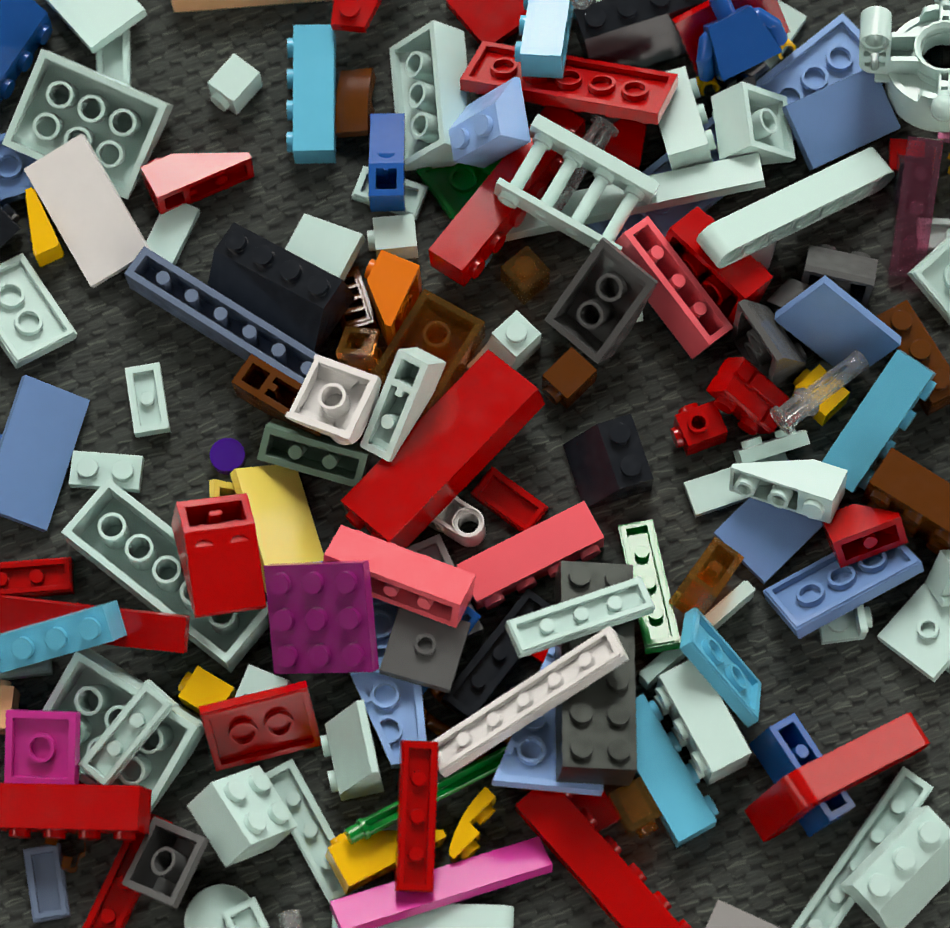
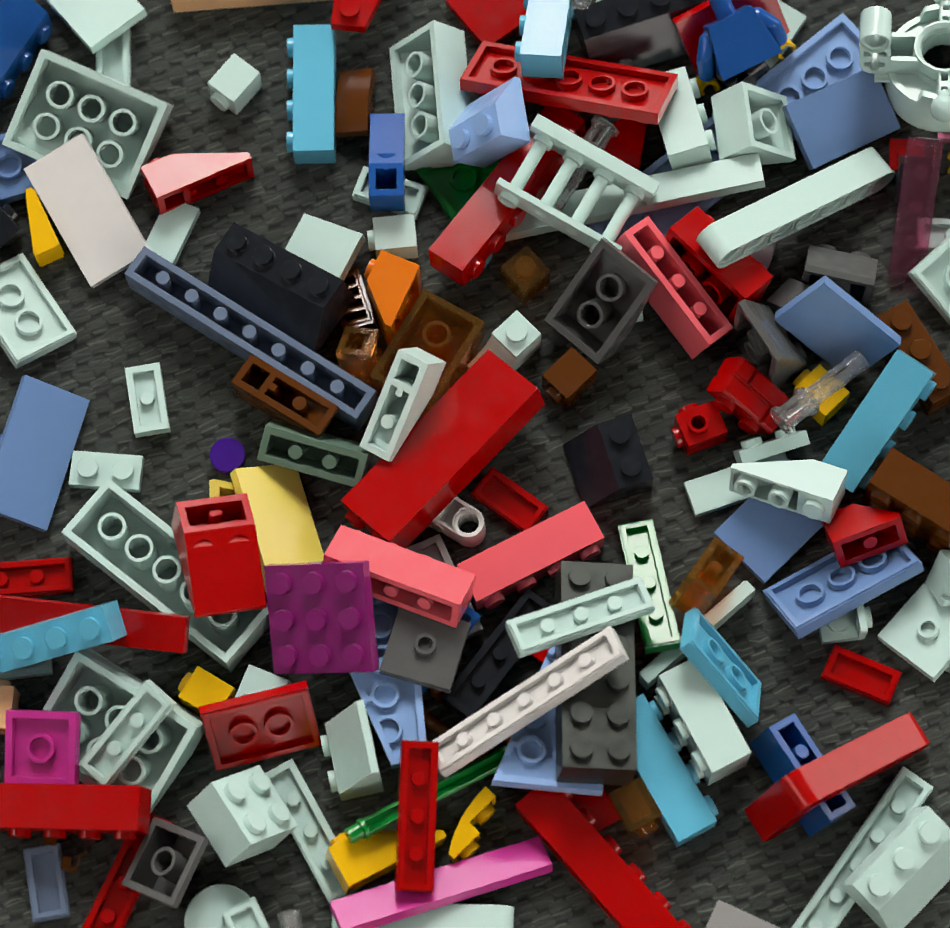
(336, 400): white slope -> none
(860, 675): none -> red tile

